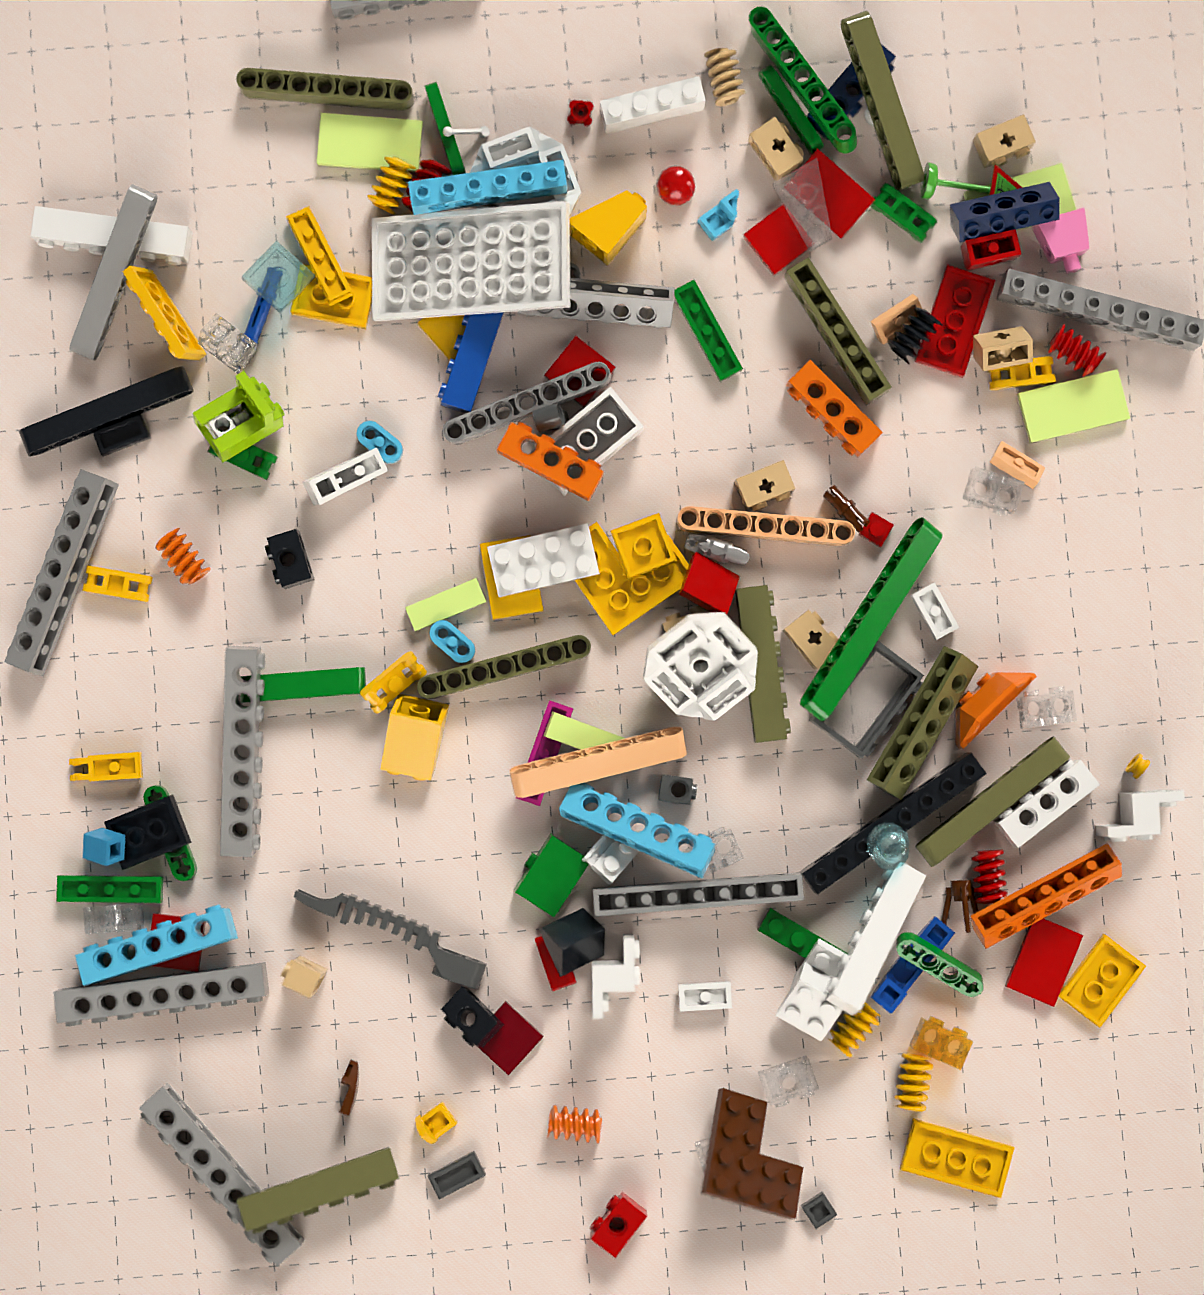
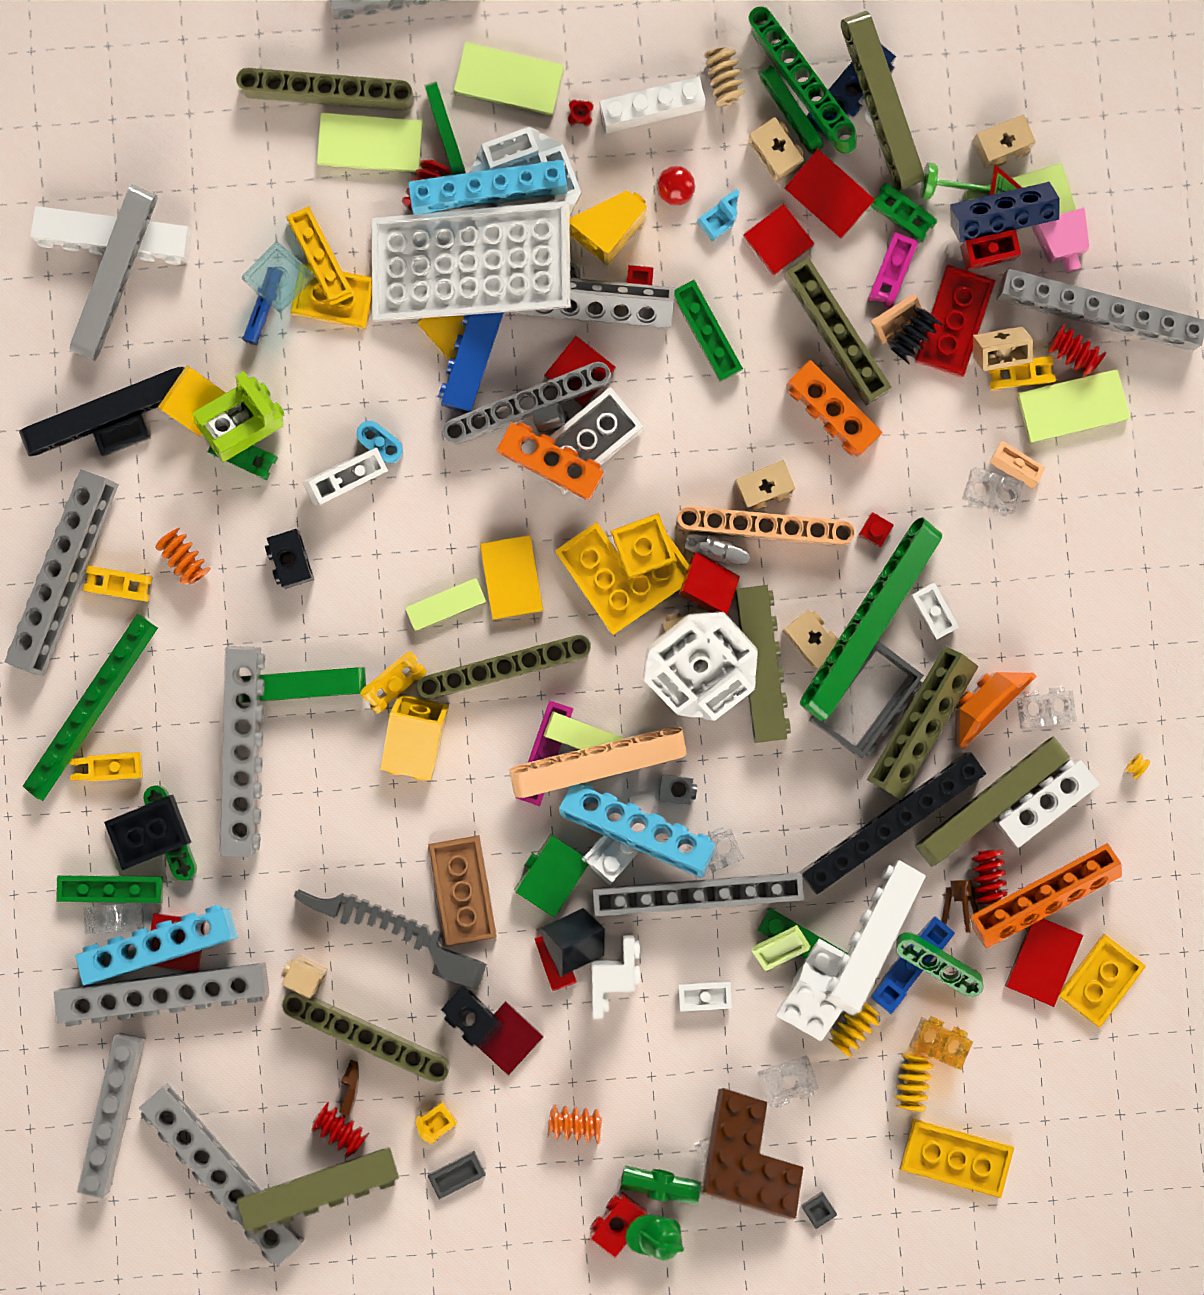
(90, 707): none -> green plate
(103, 846): dark azure brick -> none
(111, 1115): none -> light grey brick
(165, 314): yellow plate -> none
(187, 395): none -> yellow tile
(227, 343): clear brick -> none
(338, 1130): none -> red piece
(379, 1034): none -> olive beam
(390, 184): yellow piece -> none
(452, 641): medium azure plate -> none
(462, 890): none -> medium nougat tile
(483, 131): white hinge -> none
(508, 79): none -> yellowish green tile
(543, 560): white plate -> none
(640, 275): none -> red plate
(655, 1237): none -> green piece
(660, 1185): none -> green piece
(781, 948): none -> yellowish green tile
(805, 203): clear wing -> none
(846, 508): reddish brown pin -> none
(888, 846): clear light blue hat -> none
(893, 269): none -> dark pink plate
(1139, 815): white bracket -> none

